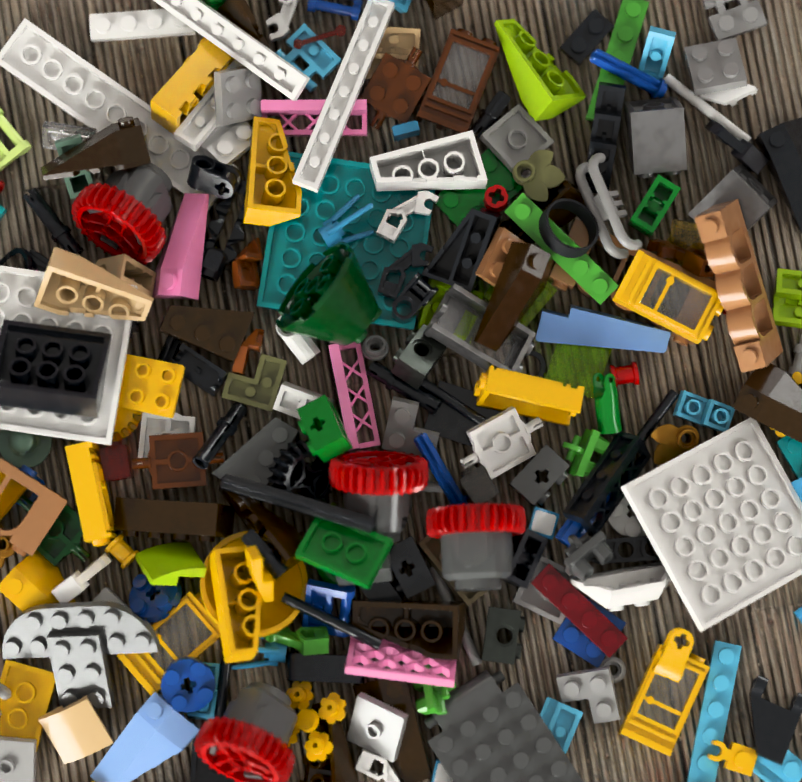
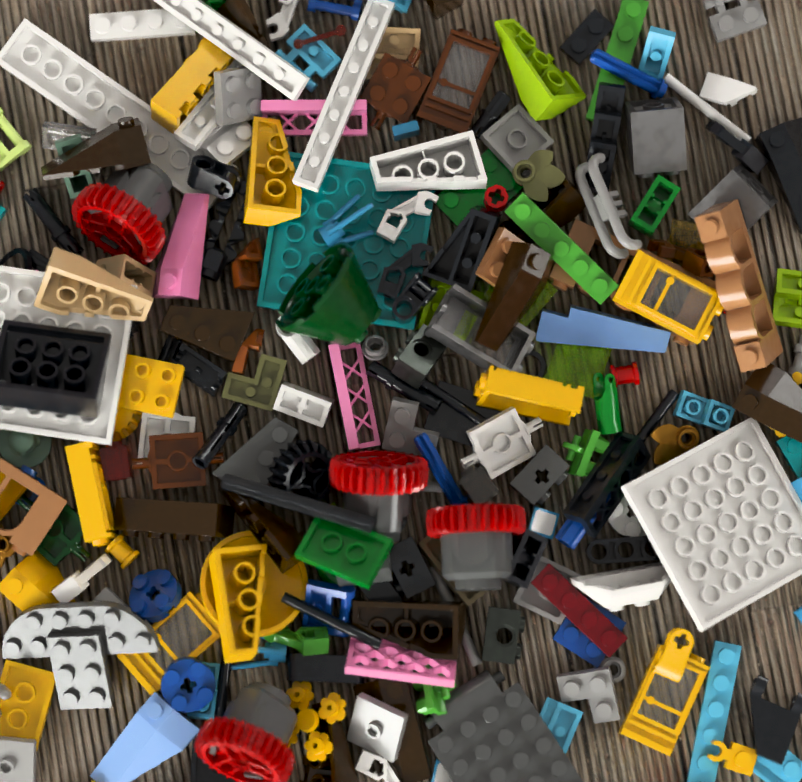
(76, 730): tan slope -> none
(168, 561): lime slope -> none
(261, 578): yellow slope -> none
(270, 559): black axle -> none
(323, 428): green brick -> none
(580, 211): black tyre -> none
(583, 550): dark grey hips -> none
(715, 66): light grey plate -> none

